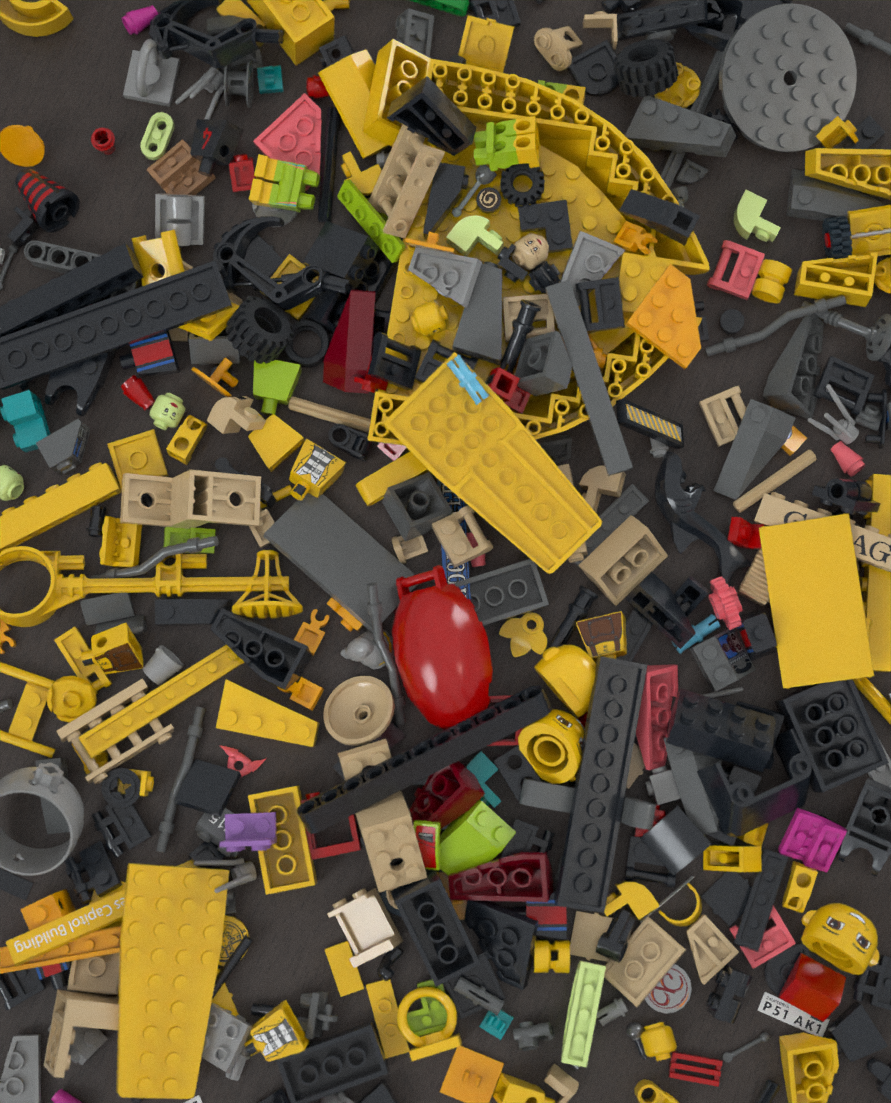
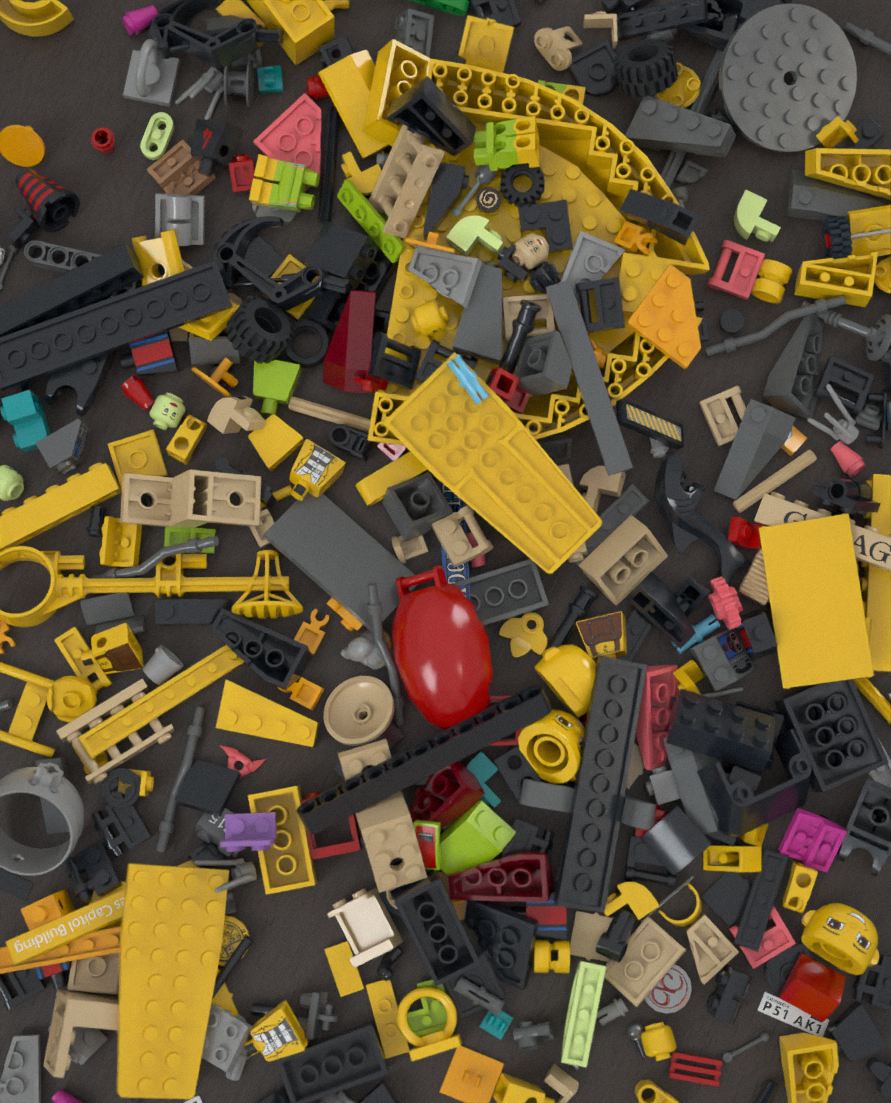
(688, 676): none -> yellow bracket

